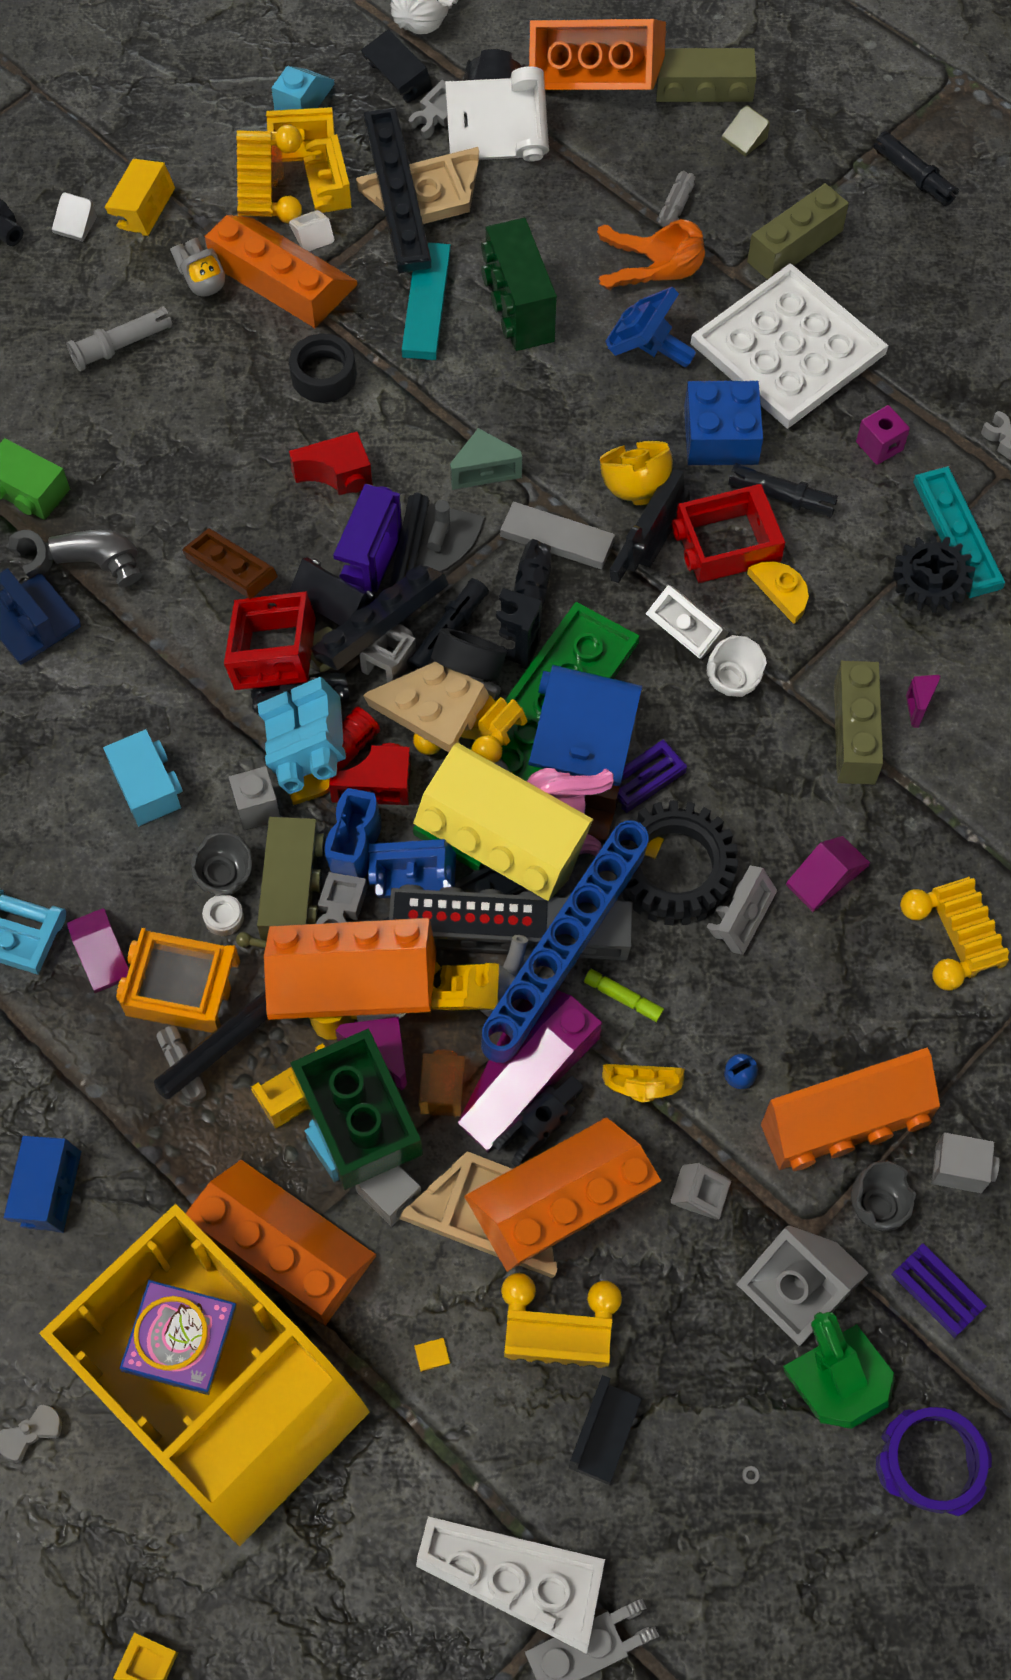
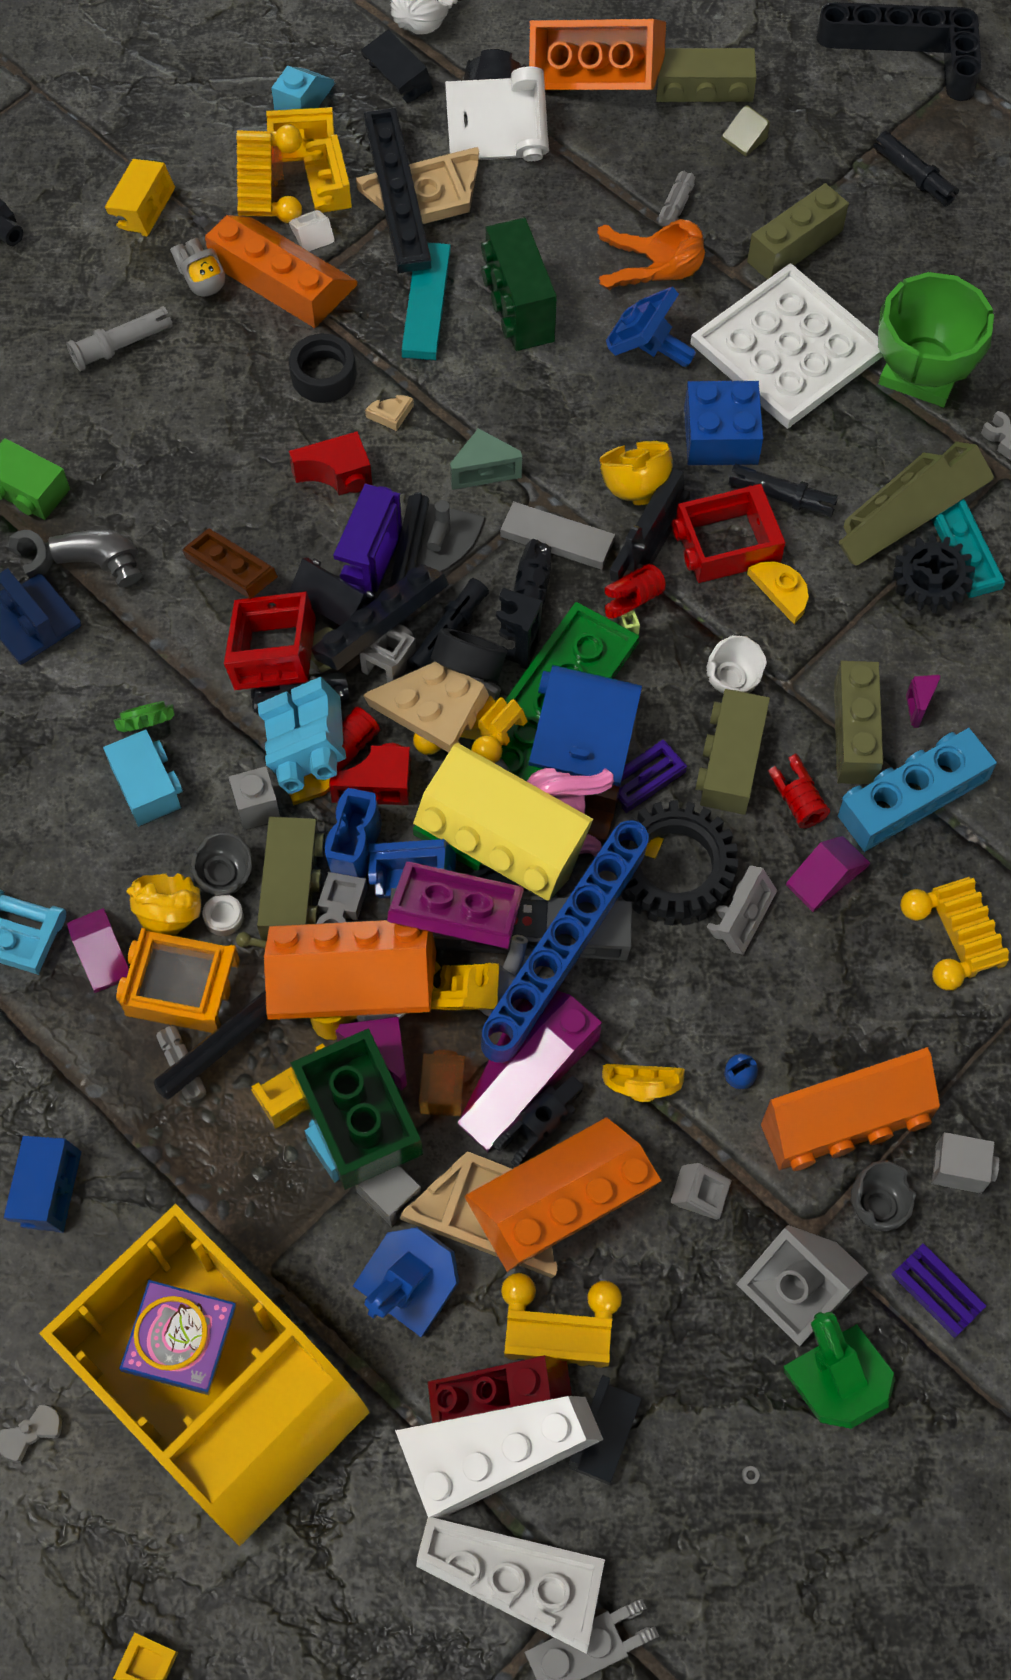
(74, 216): slope -> none
(144, 716): none -> bright green gear
(164, 902): none -> yellow hair
(280, 1240): orange slope -> none
(390, 411): none -> tan tile
(409, 1278): none -> blue piece
(432, 1354): yellow window -> none
(434, 111): light grey plate -> none
(456, 904): none -> magenta tile
(488, 1451): none -> white wedge
(499, 1388): none -> dark red slope
(623, 995): lime wheel -> none
(630, 621): none -> yellowish green piece
(634, 590): none -> red hinge
(686, 622): white slope -> none
(732, 751): none -> olive brick
(801, 794): none -> red hinge
(873, 824): none -> dark azure brick
(876, 440): magenta piece -> none
(909, 29): none -> black beam
(913, 498): none -> olive wedge
(933, 335): none -> bright green plate
(977, 1457): dark purple piece -> none

